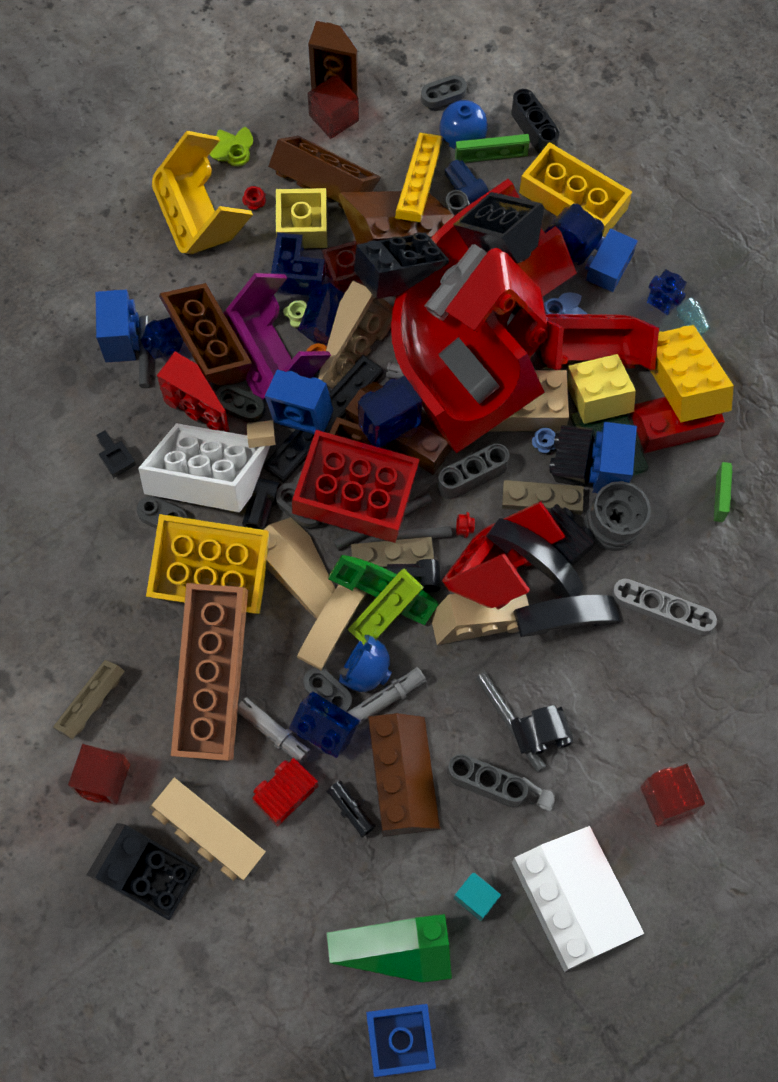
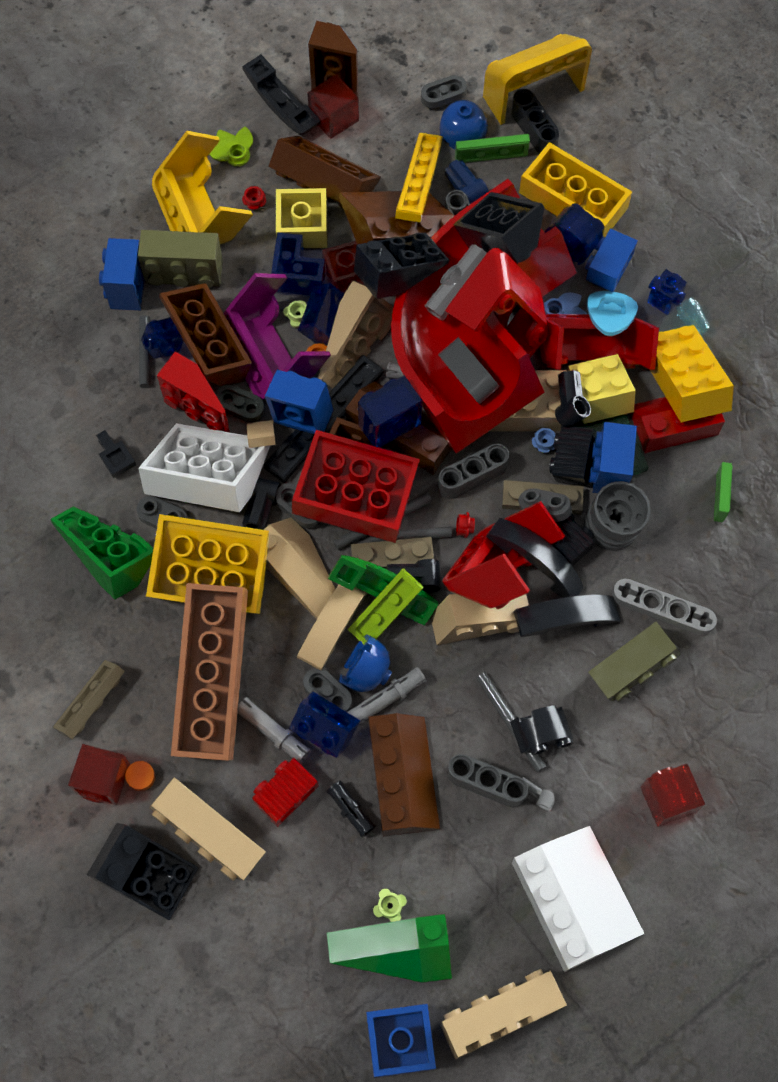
(110, 555): none -> green wedge
(117, 326): blue brick -> none
(122, 274): none -> blue brick
(140, 775): none -> orange tile
(180, 258): none -> olive brick
(278, 97): none -> black slope
(397, 901): none -> yellowish green plate
(477, 896): teal panel -> none
(502, 1014): none -> tan wedge
(534, 64): none -> yellow windscreen
(549, 499): none -> dark grey plate
(573, 404): none -> black piece
(611, 311): none -> medium azure shield
(634, 662): none -> olive wedge

